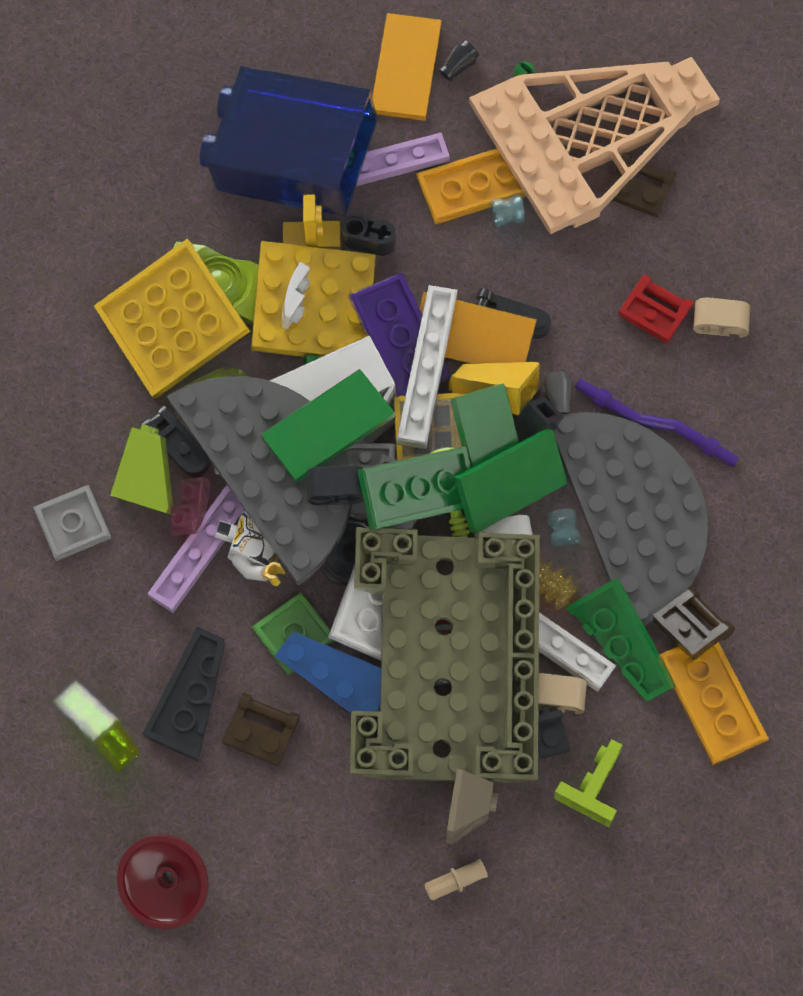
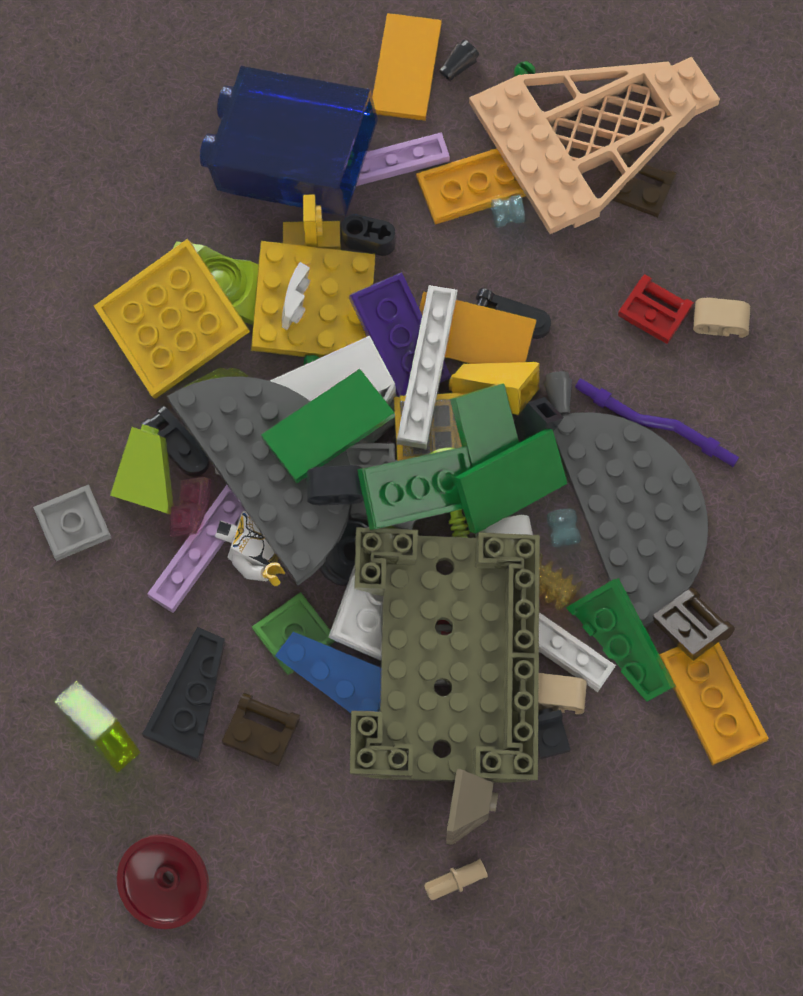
(586, 801): lime bracket -> none

